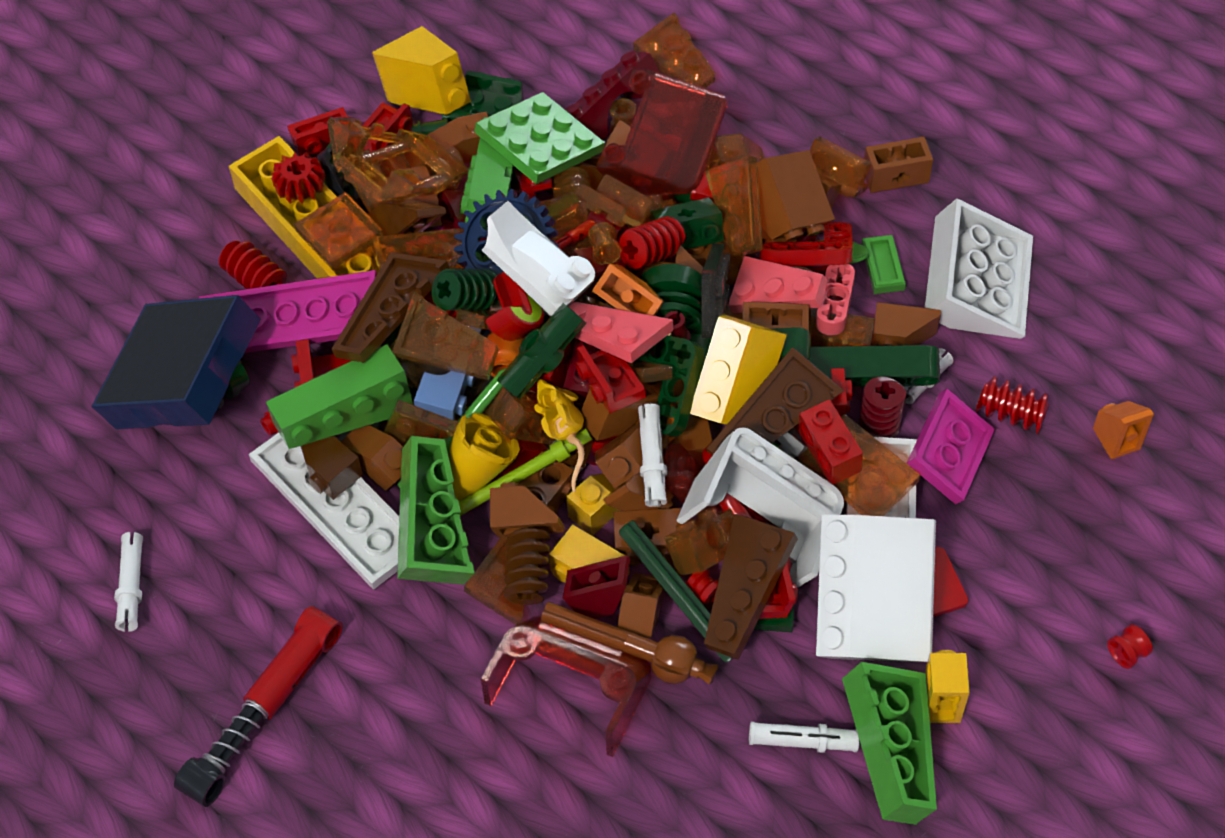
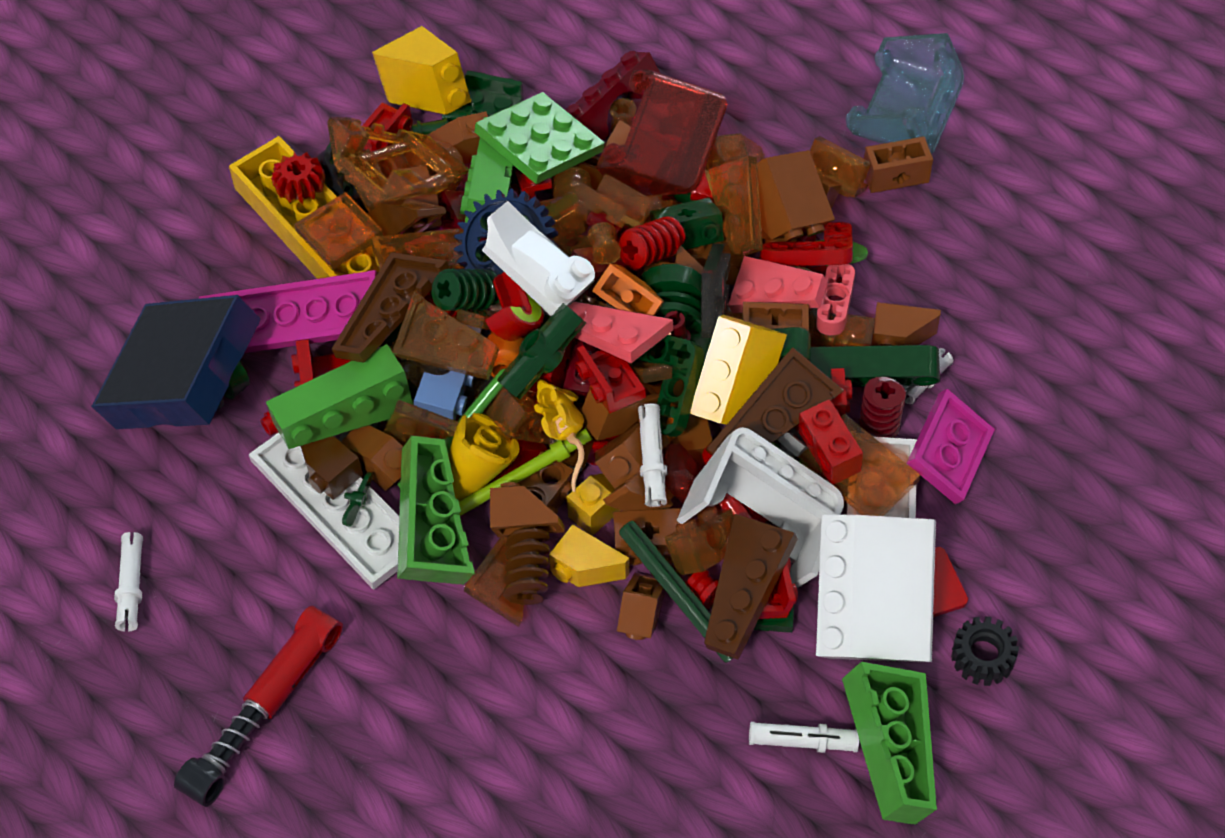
(250, 266): red piece -> none
(313, 133): red bracket -> none
(357, 500): none -> dark green piece
(575, 235): red pin -> none
(597, 587): dark red slope -> none
(620, 674): clear red windscreen -> none
(671, 658): dark orange piece -> none
(675, 53): clear orange wing -> none
(883, 264): bright green tile -> none
(914, 93): none -> clear light blue windscreen
(947, 686): yellow brick -> none
(979, 272): white slope -> none
(988, 633): none -> black tyre
(1013, 404): red piece -> none
(1122, 427): orange slope -> none
(1129, 646): red wheel -> none

